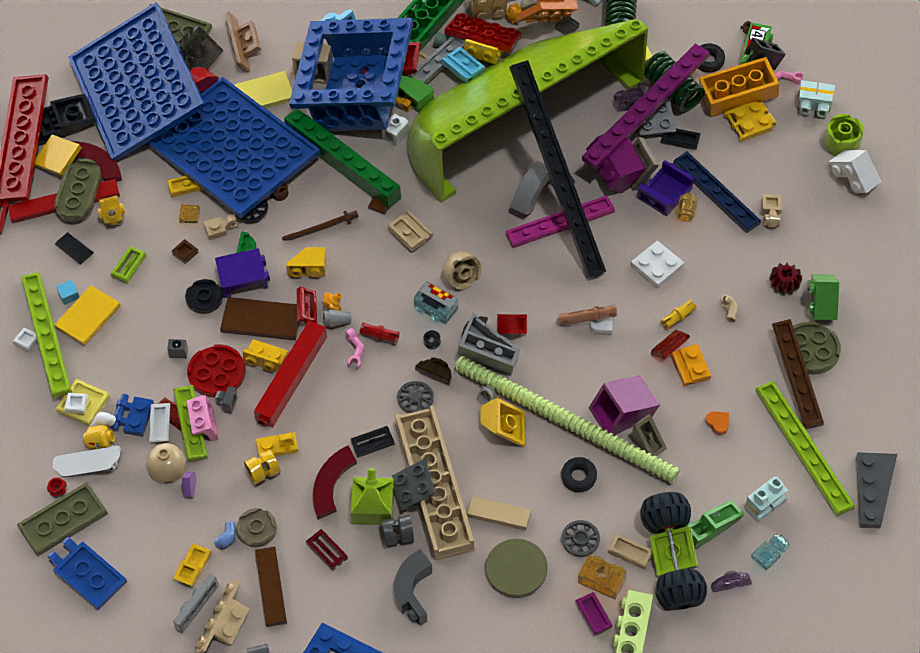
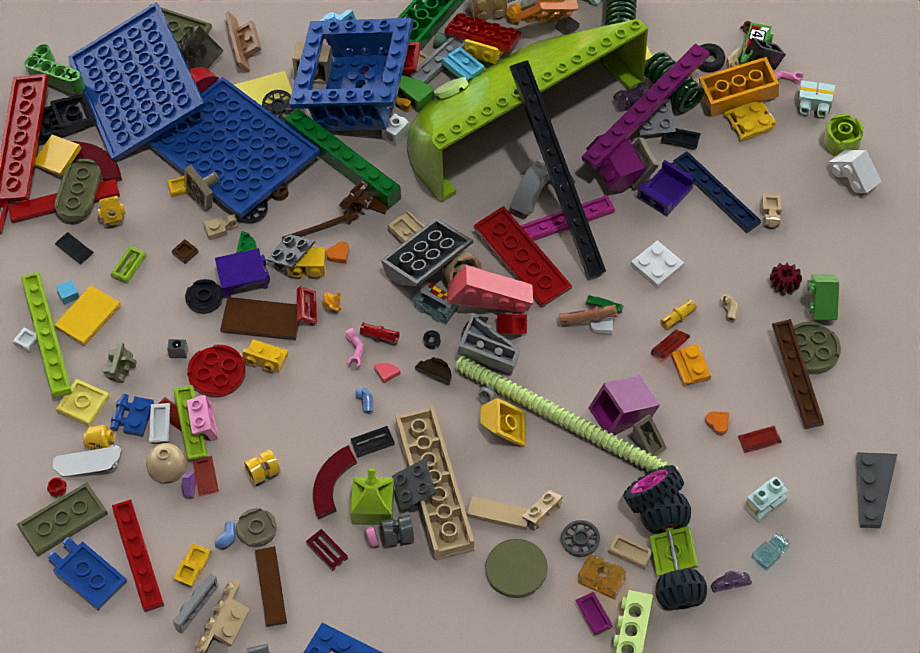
(60, 76): none -> bright green beam
(76, 403): white tile -> none
(103, 418): white arm -> none
(121, 362): none -> olive hips
(138, 556): none -> red tile
(189, 213): clear yellow tile -> none
(200, 187): none -> dark tan tile
(205, 475): none -> clear red tile
(227, 399): dark grey tile -> none
(278, 105): none -> black wheel
(279, 444): yellow hinge -> none
(289, 251): none -> dark grey hinge
(290, 374): red brick -> none
(336, 318): light grey cone -> none
(338, 253): none -> orange tile
(356, 197): none -> reddish brown plate
(367, 399): none -> medium blue arm
(372, 536): none -> bright pink tile
(386, 371): none -> coral tile
(409, 574): dark grey arch -> none
(415, 396): dark grey wheel -> none
(424, 253): none -> dark grey slope
(450, 88): none -> yellowish green tile
(489, 290): none -> coral wedge
(522, 256): none -> red tile
(545, 505): none -> tan hinge
(579, 463): black tyre -> none
(601, 302): none -> green plate
(653, 486): none -> black wheel
(687, 207): clear yellow brick -> none
(714, 522): bright green slope -> none
(734, 56): none -> tan arm
(759, 439): none -> clear red tile
(805, 448): lime tile -> none

